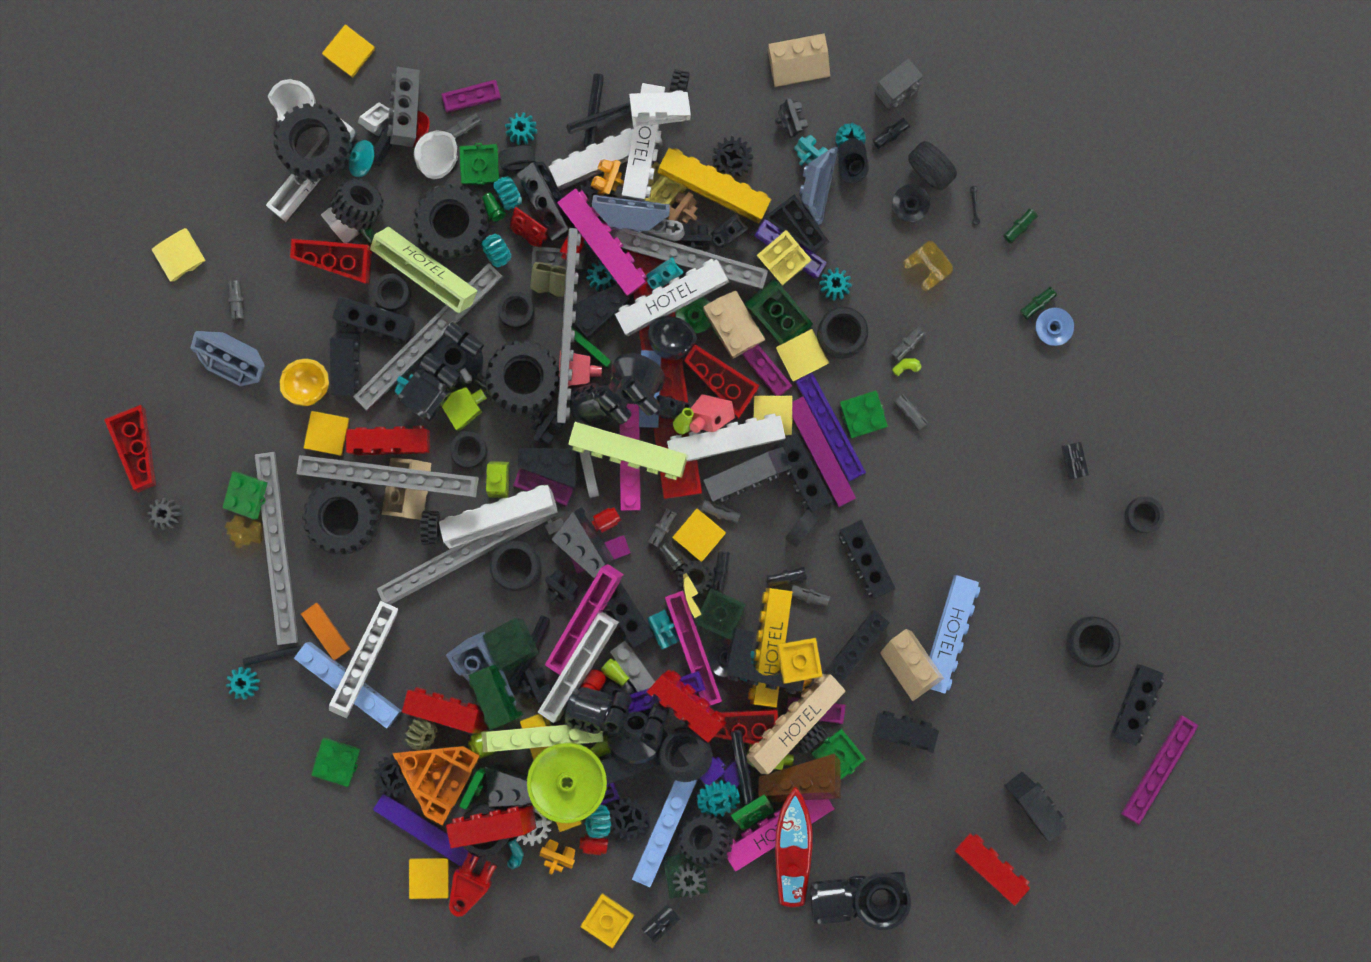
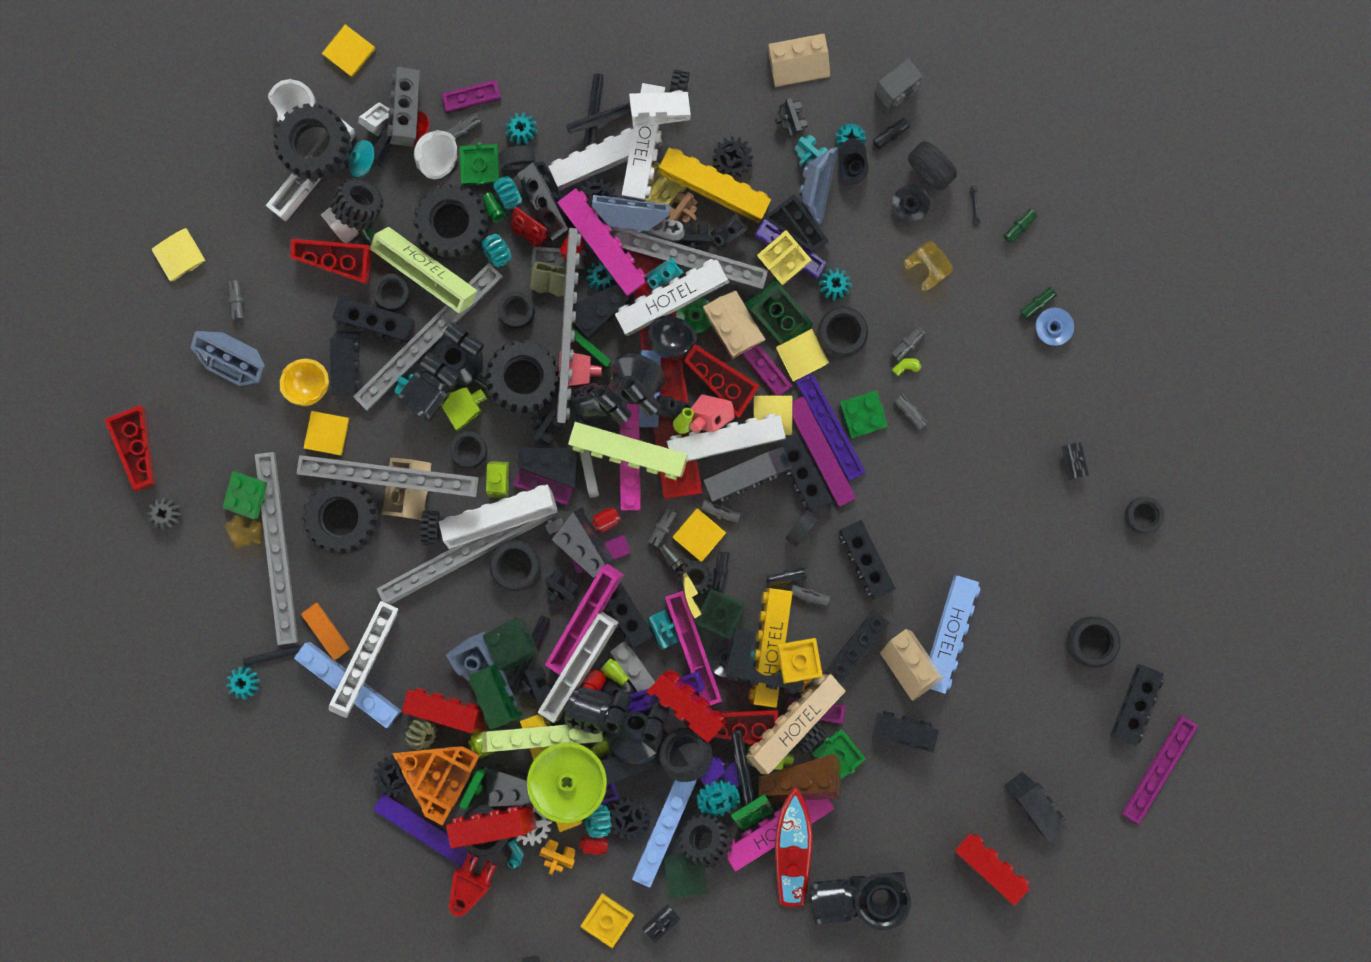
(336, 762): green plate -> none
(387, 441): red wedge -> none
(428, 878): yellow tile -> none
(611, 177): light orange hips -> none
(682, 882): dark grey gear -> none

